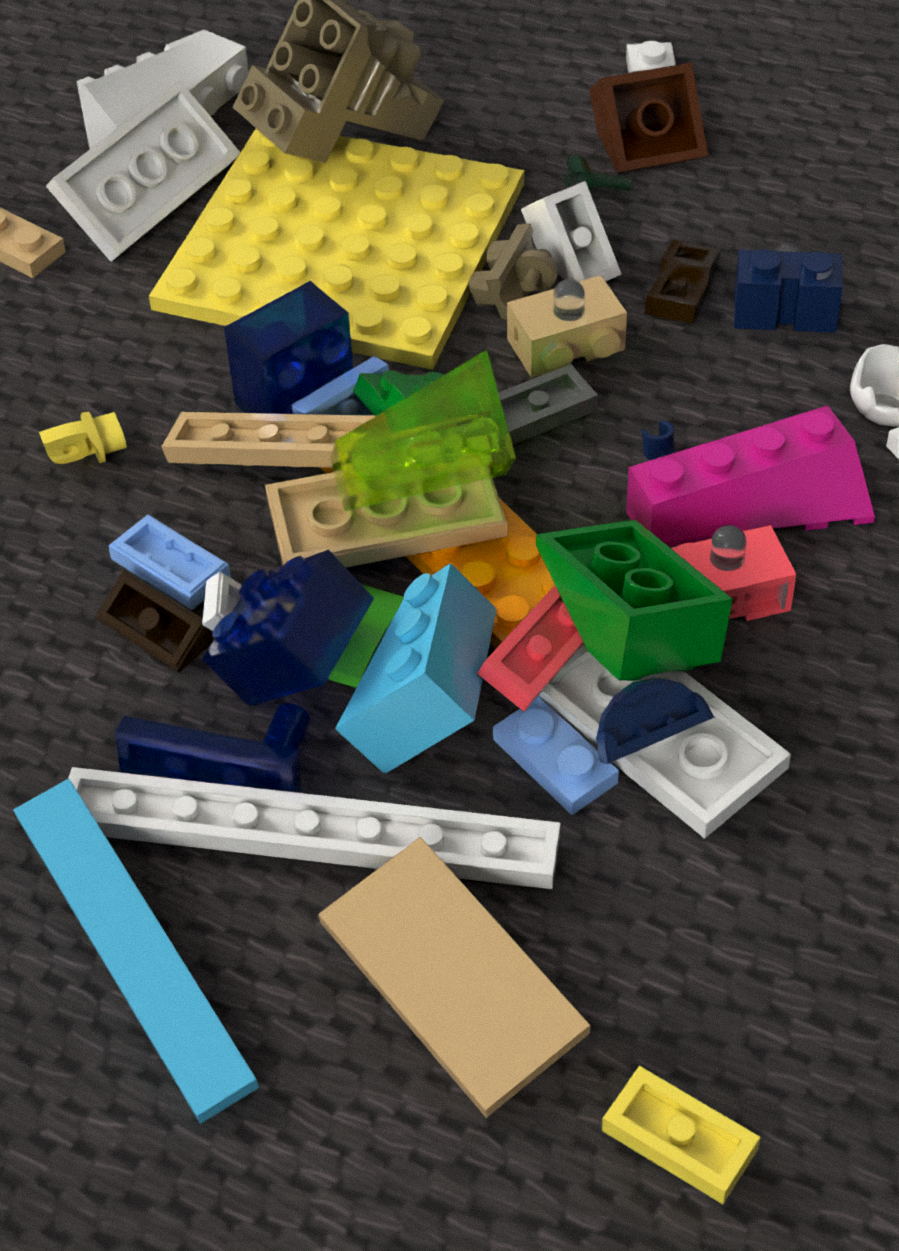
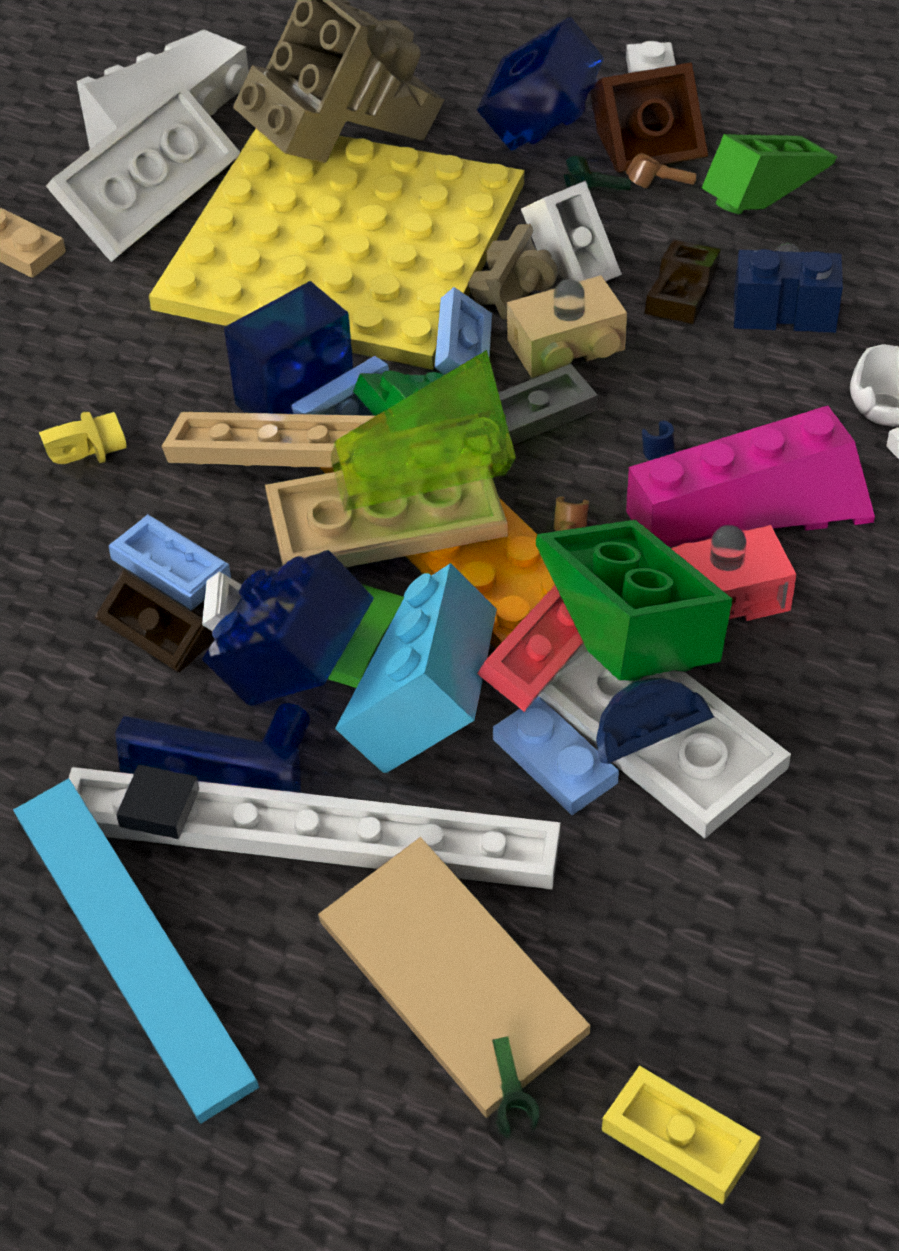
(158, 801): none -> black tile
(462, 331): none -> light blue plate
(511, 1088): none -> clear green hand
(541, 85): none -> clear blue brick
(570, 515): none -> medium nougat hand
(644, 168): none -> medium nougat hand
(761, 169): none -> bright green slope

